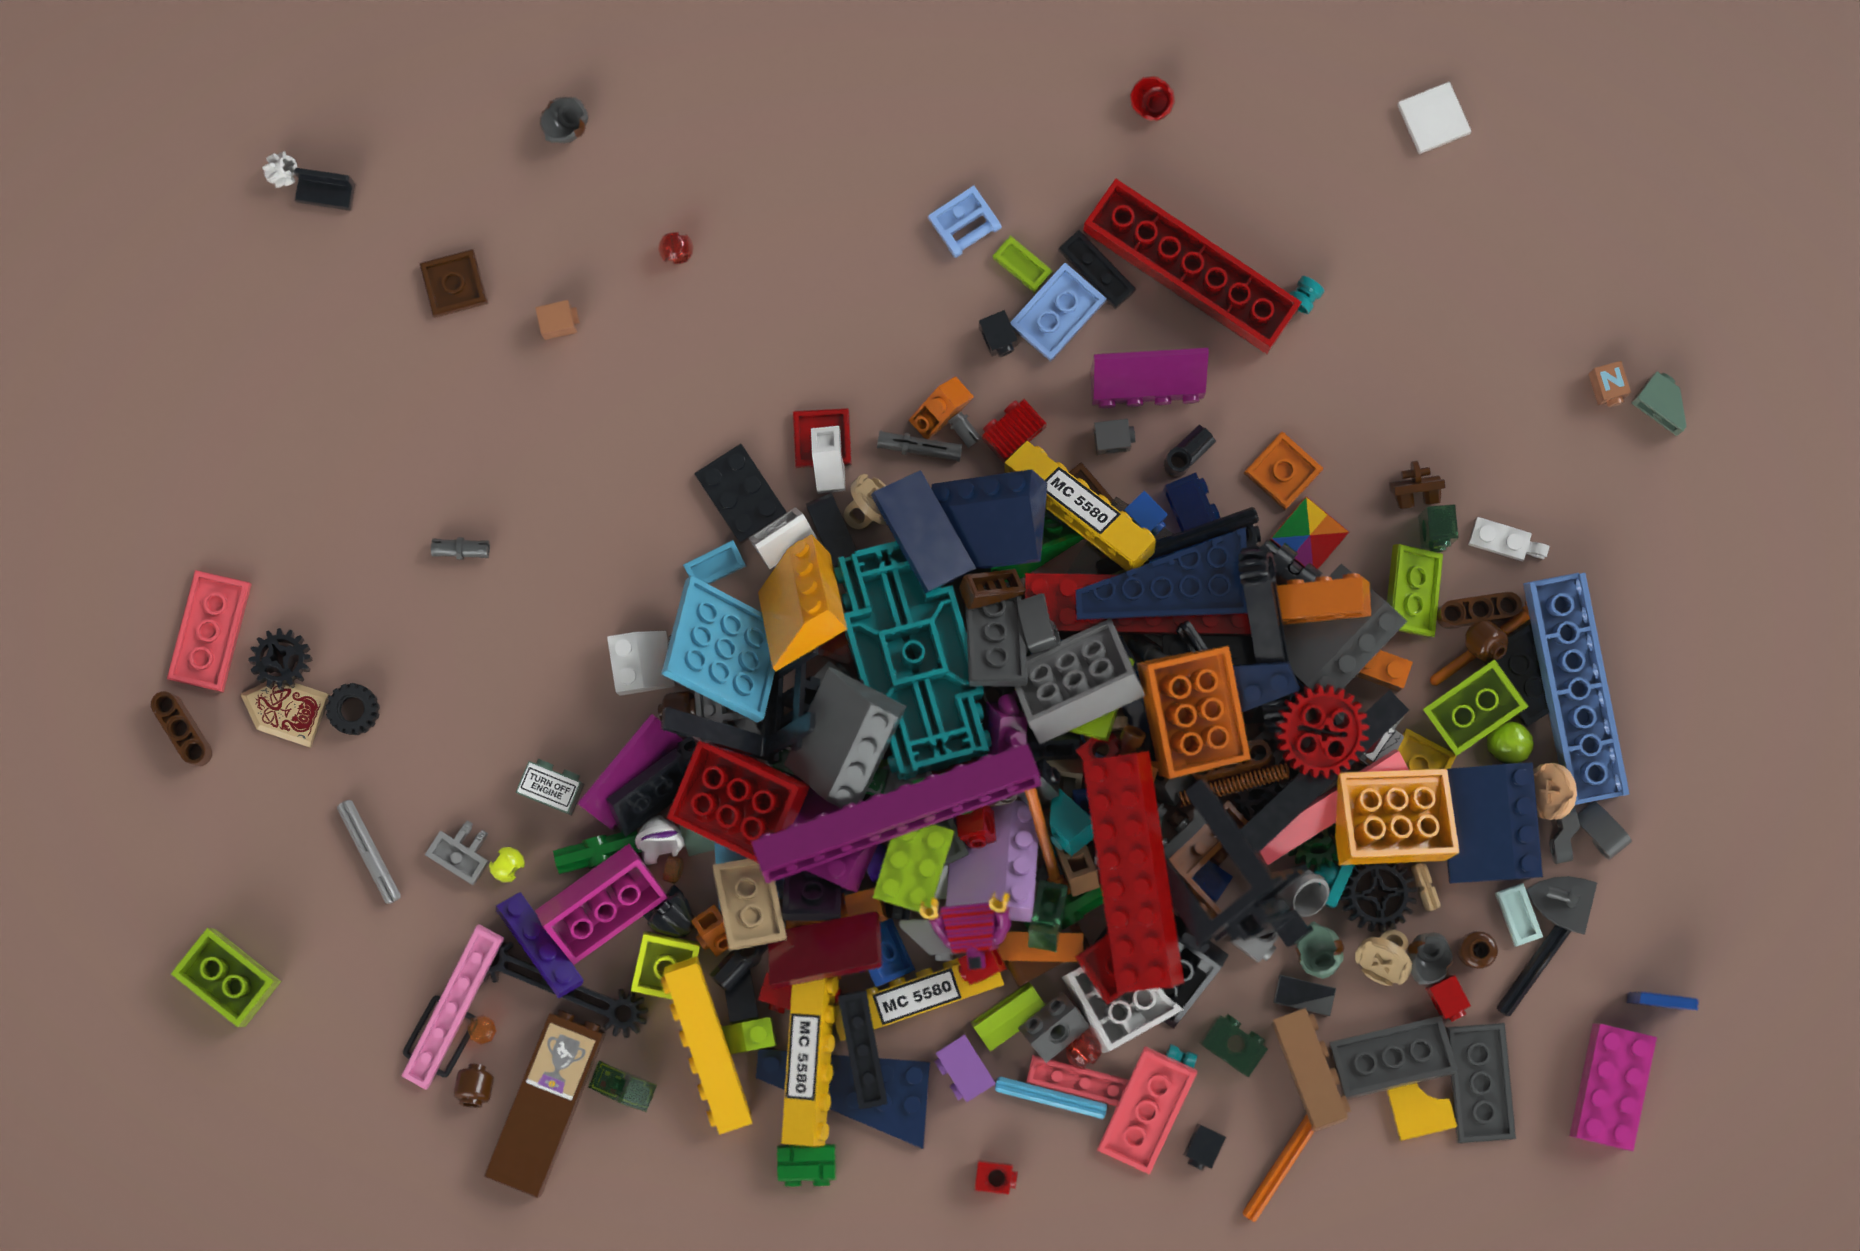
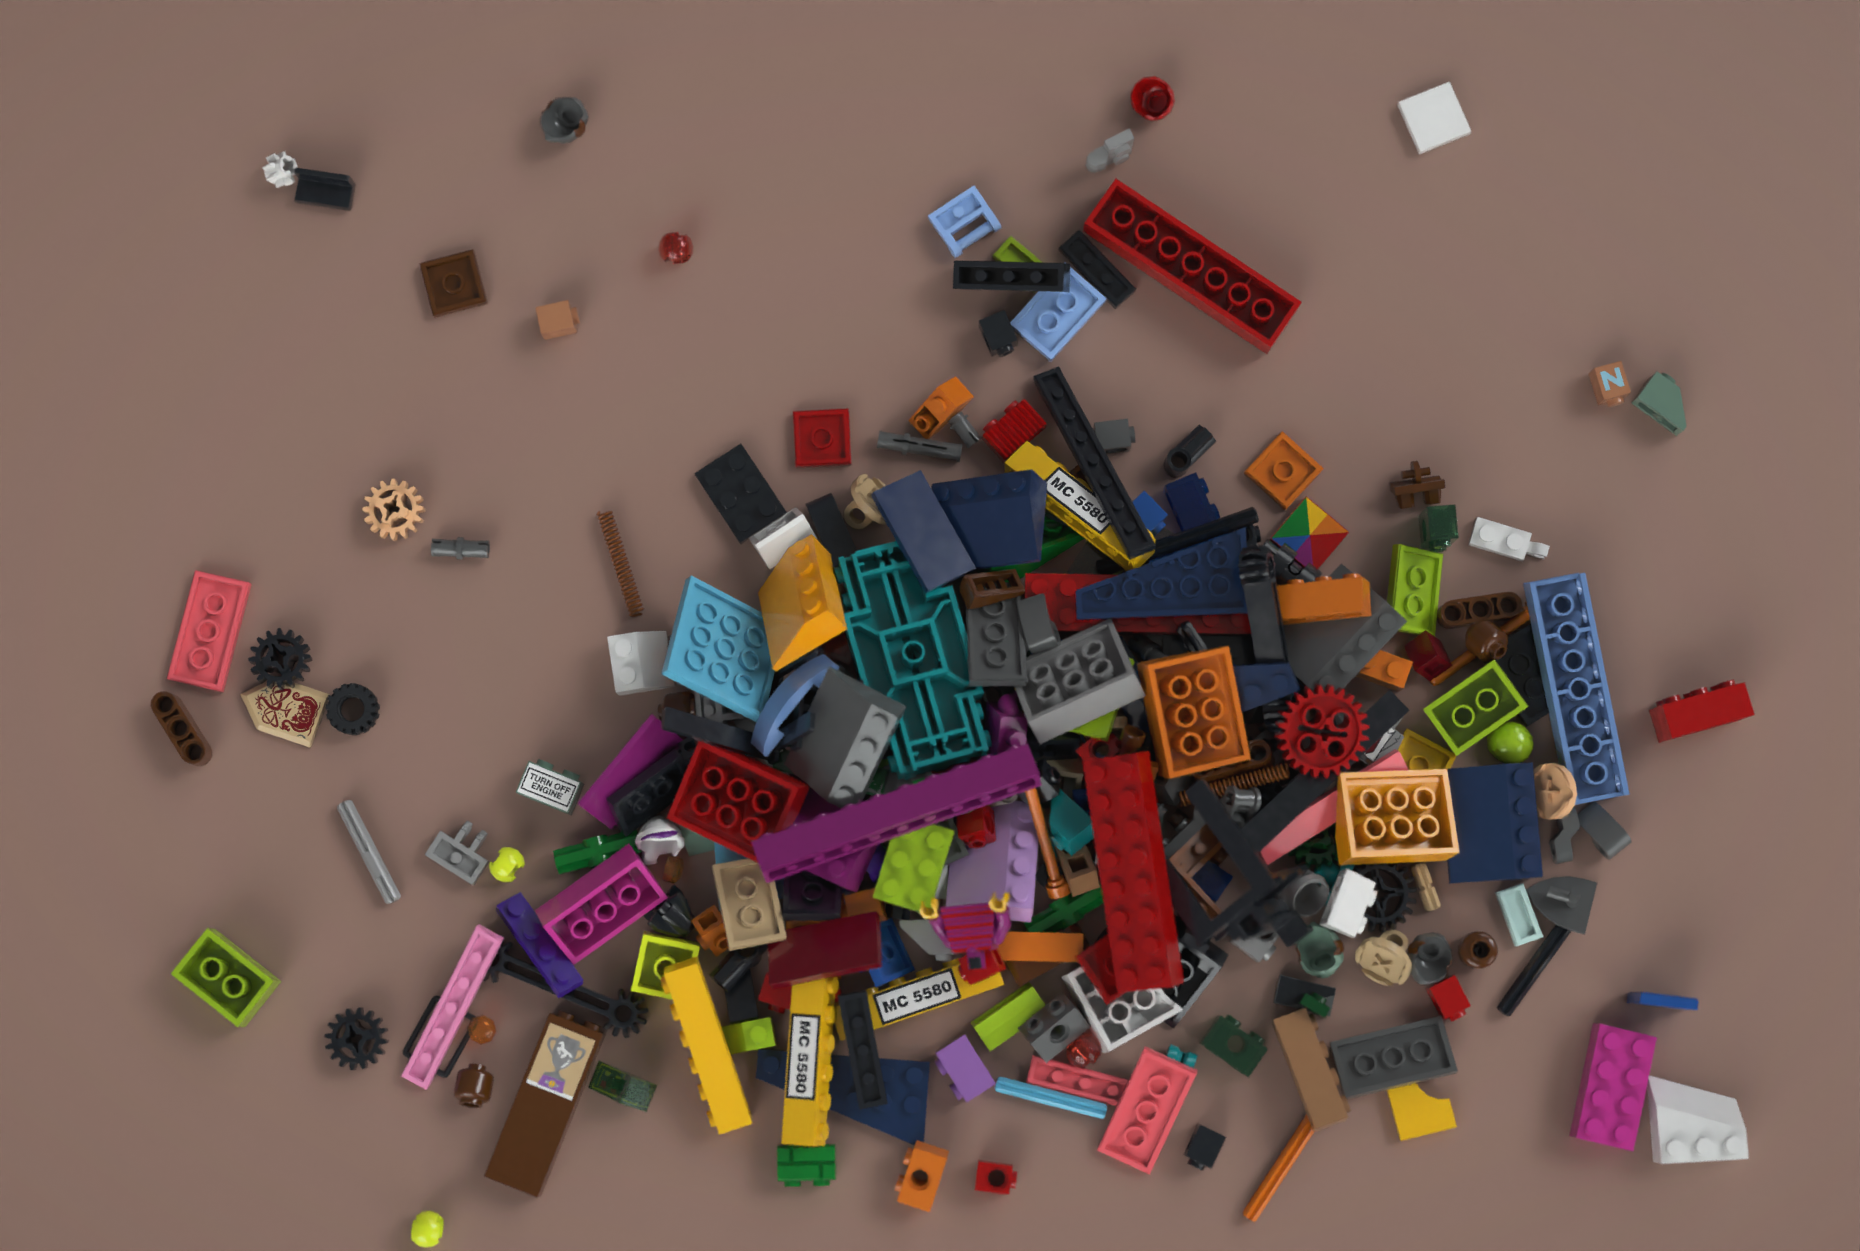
(361, 1049): none -> black gear
(388, 519): none -> light nougat gear
(427, 1229): none -> neon yellow piece
(620, 577): none -> dark orange piece
(716, 563): medium azure tile -> none
(784, 700): none -> medium blue slope
(827, 459): white slope -> none
(921, 1192): none -> orange brick
(1011, 276): none -> black brick
(1048, 916): clear green brick -> none
(1094, 463): none -> black tile
(1114, 150): none -> light grey hinge
(1149, 377): magenta slope -> none
(1241, 804): none -> dark grey piece
(1307, 292): teal wheel -> none
(1314, 1003): none -> dark green plate
(1348, 903): none -> white slope
(1428, 655): none -> dark red panel
(1482, 1083): dark grey tile -> none
(1693, 1124): none -> white wedge
(1701, 710): none -> red brick

